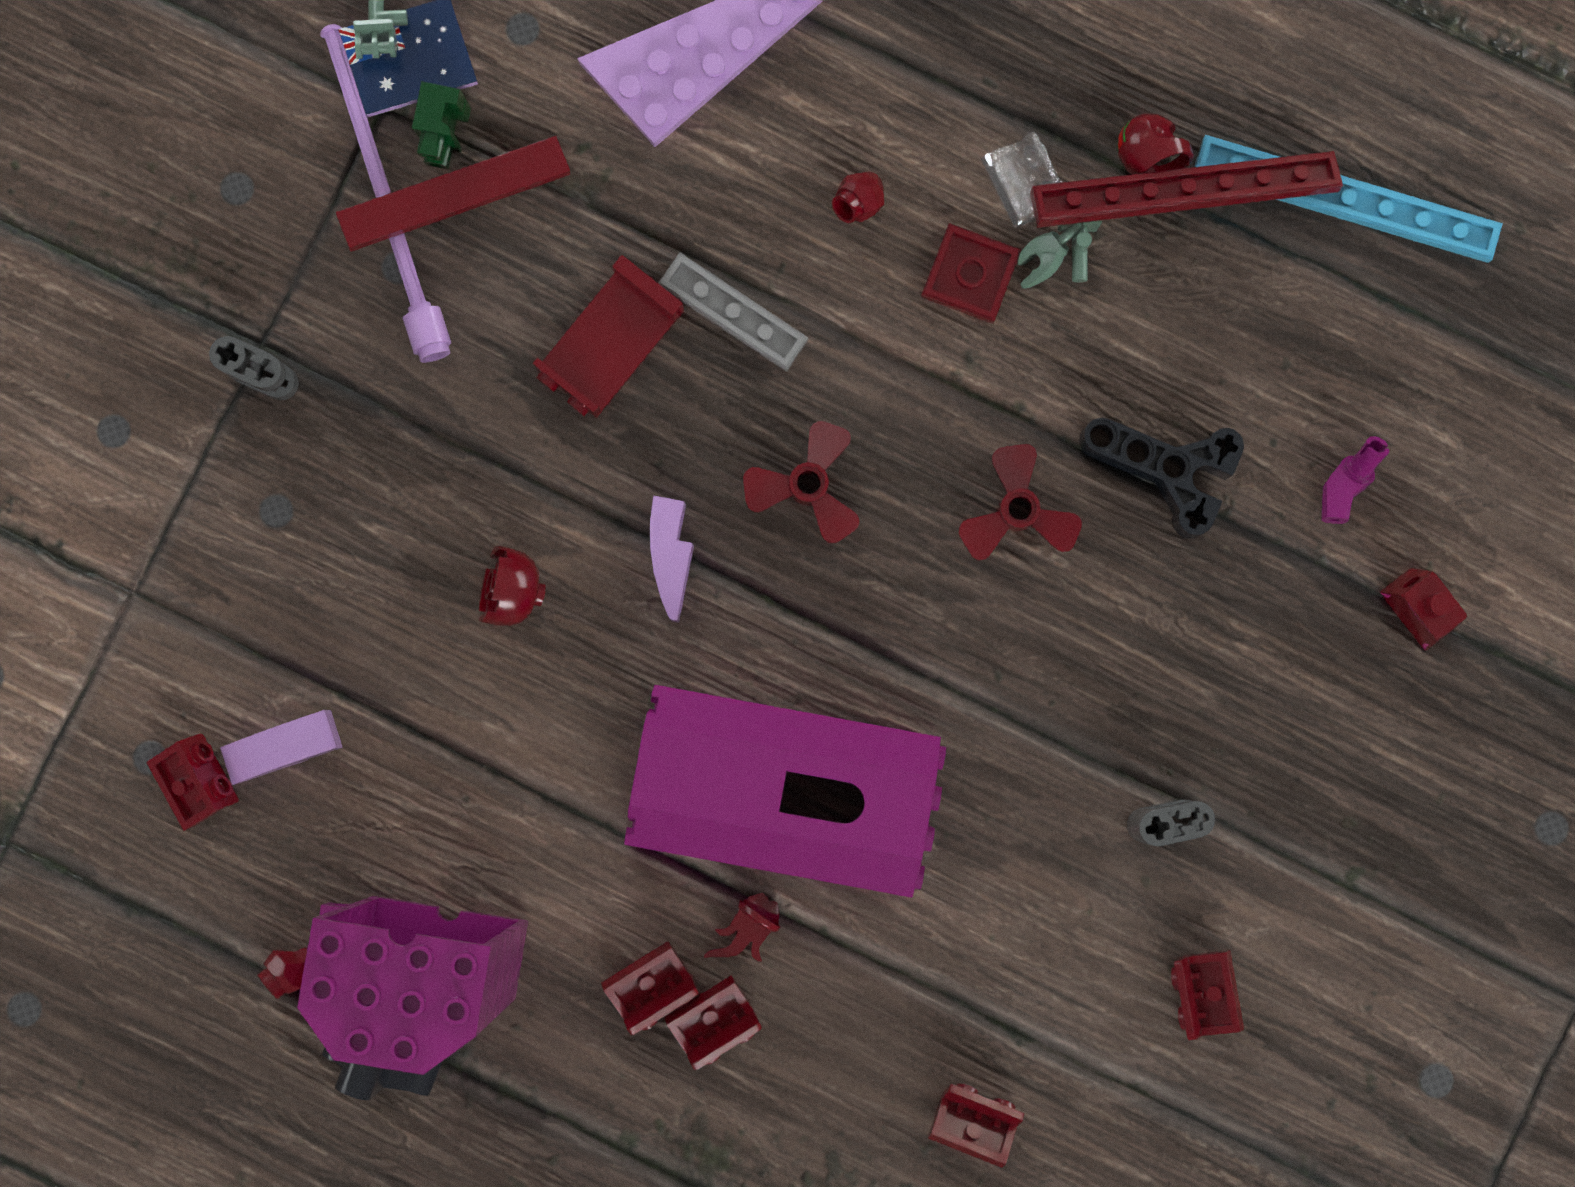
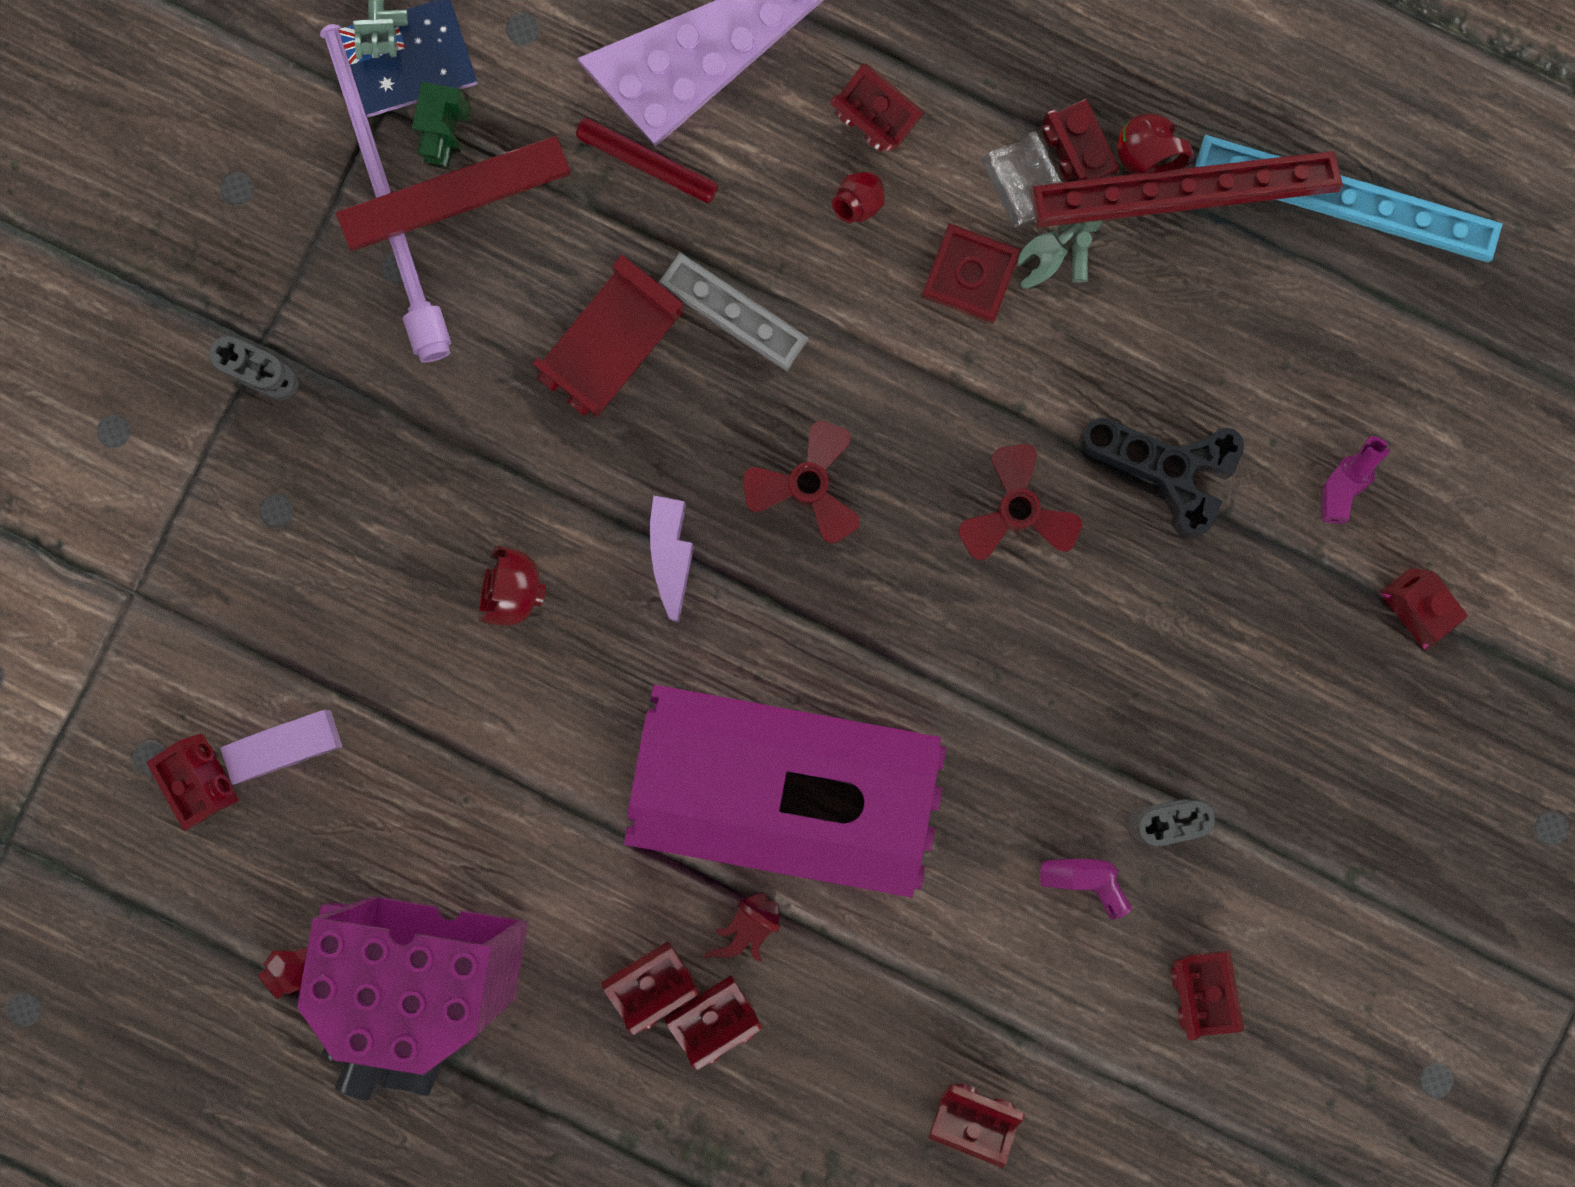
(646, 160): none -> dark red axle
(876, 109): none -> dark red bracket
(1079, 143): none -> dark red bracket
(1088, 875): none -> magenta arm

